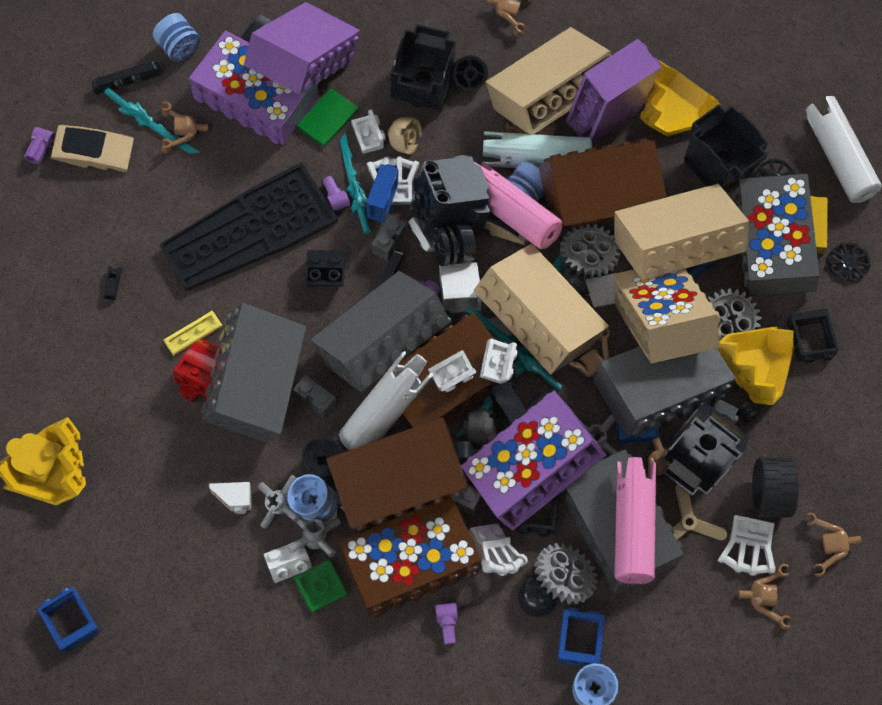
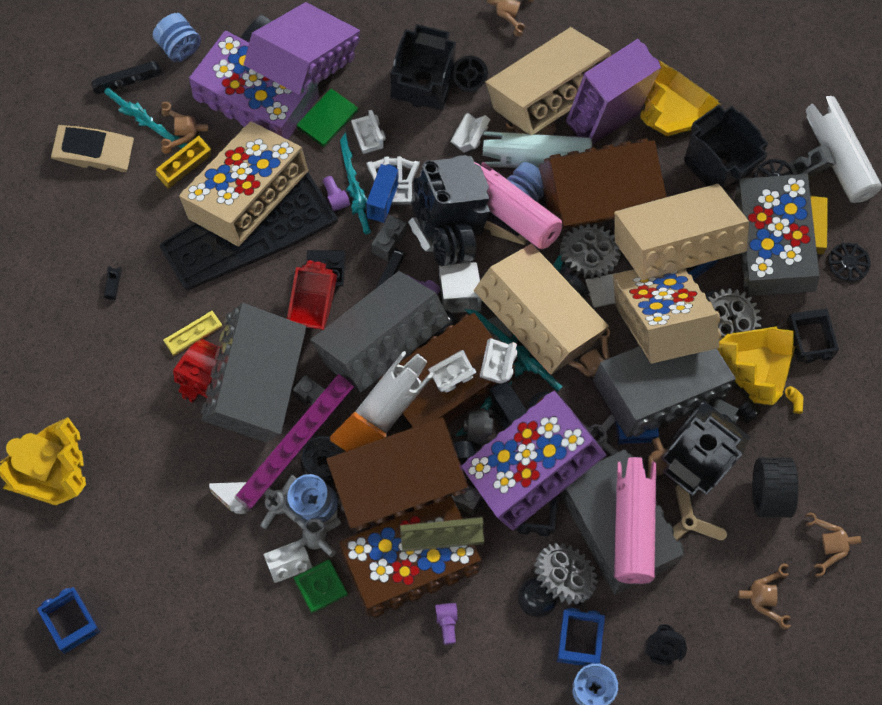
(41, 140): medium lavender piece -> none
(183, 162): none -> yellow brick
(244, 183): none -> tan brick
(293, 442): none -> magenta brick
(312, 295): none -> red piece
(356, 432): none -> orange tile
(402, 132): tan cylinder -> none
(442, 534): none -> olive fence
(469, 132): none -> white bracket
(494, 546): white plate -> none
(665, 645): none -> black tile
(751, 533): white plate -> none
(796, 398): none -> yellow arm
(818, 161): none -> dark grey brick

